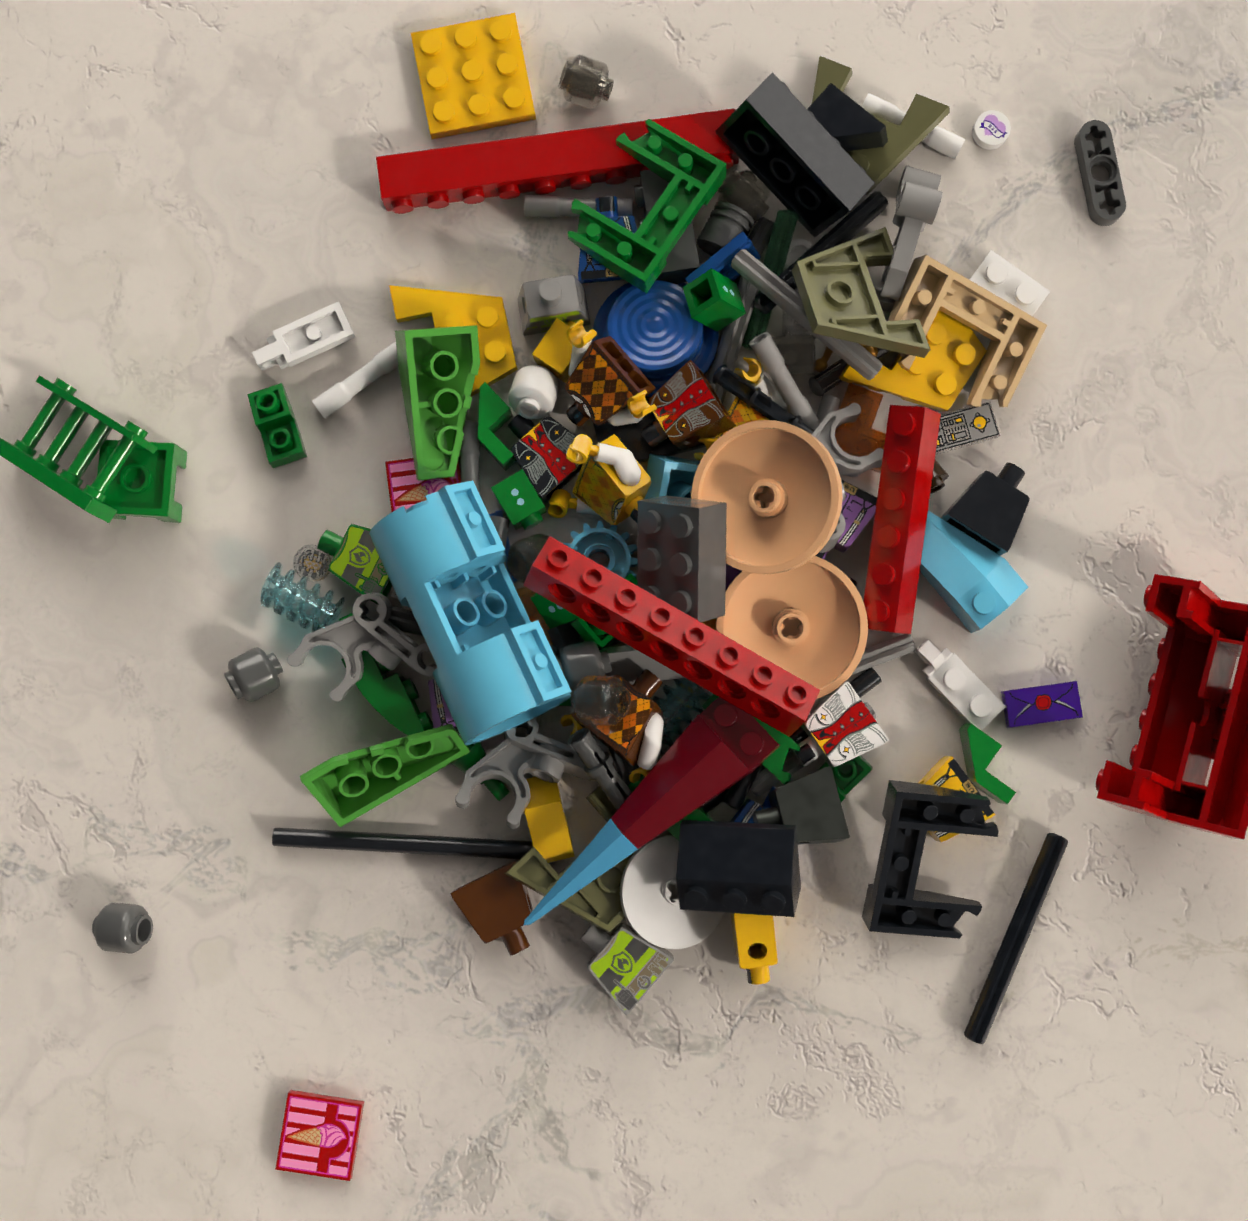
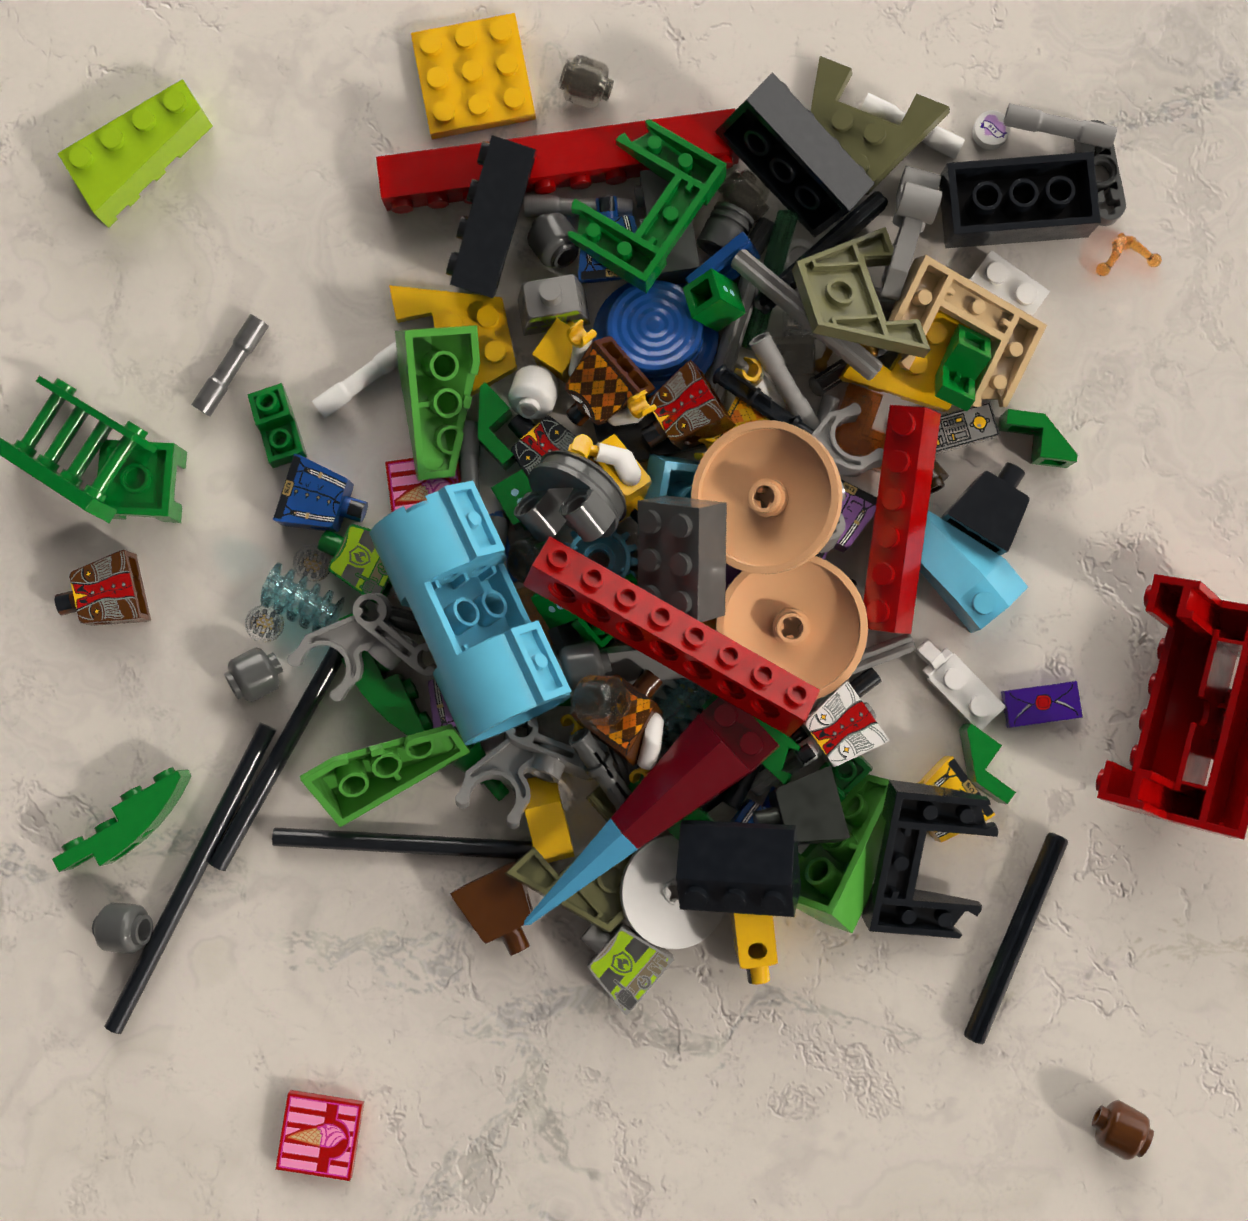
(106, 592): none -> torso
(134, 150): none -> lime wedge
(137, 819): none -> green slope
(190, 879): none -> black piece
(218, 383): none -> flat silver piece
(264, 624): none -> clear tile
(276, 760): none -> black piece
(305, 338): white hinge -> none
(317, 498): none -> blue torso
(493, 216): none -> black brick
(550, 240): none -> dark grey head
(589, 508): none -> dark grey piece
(841, 874): none -> bright green wedge
(848, 121): black slope -> none
(960, 367): none -> green slope
(1019, 200): none -> black brick
(1048, 445): none -> green slope
(1082, 131): none -> light grey piece
(1122, 1130): none -> reddish brown head
(1125, 243): none -> clear orange piece

